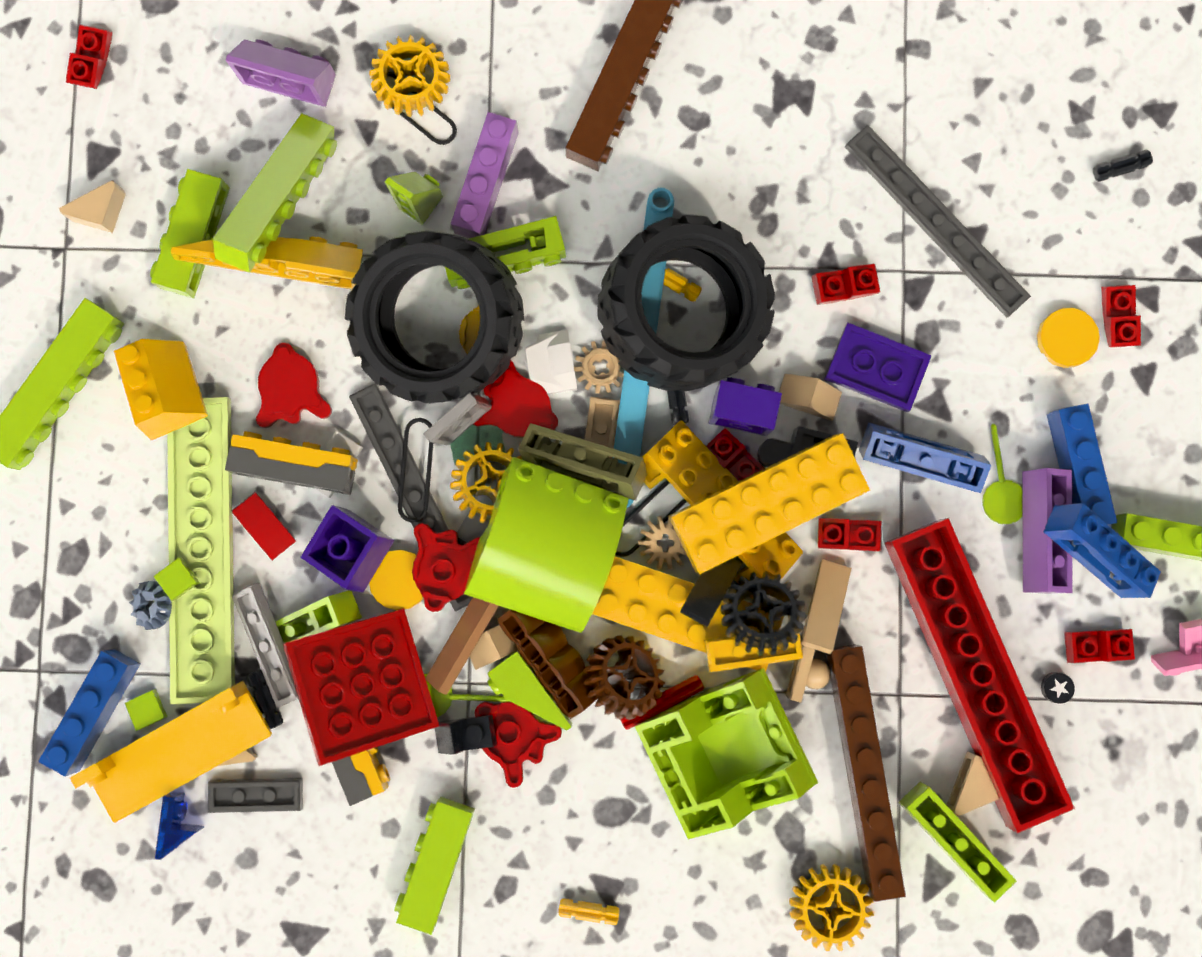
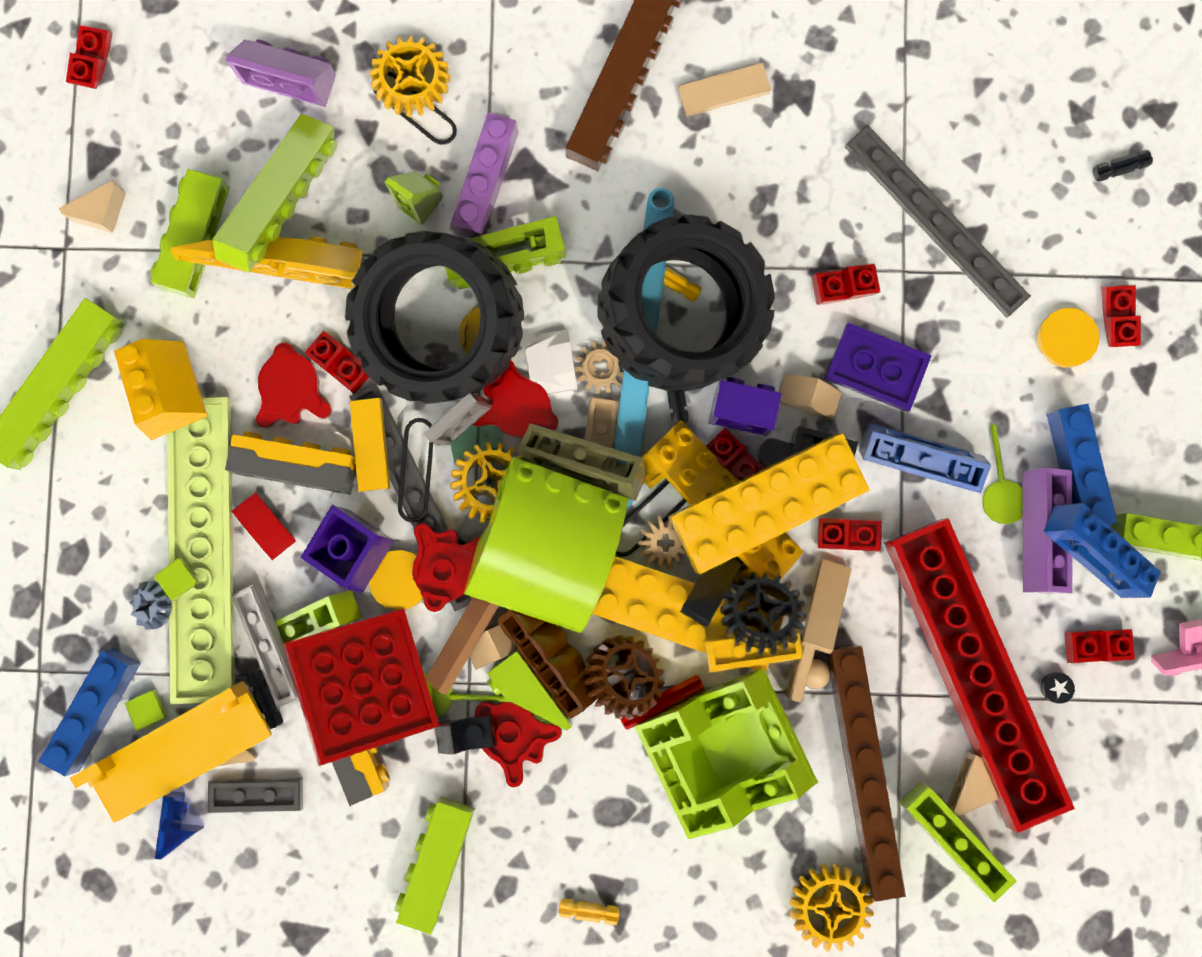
(337, 361): none -> red slope
(370, 445): none -> yellow tile
(724, 89): none -> tan tile

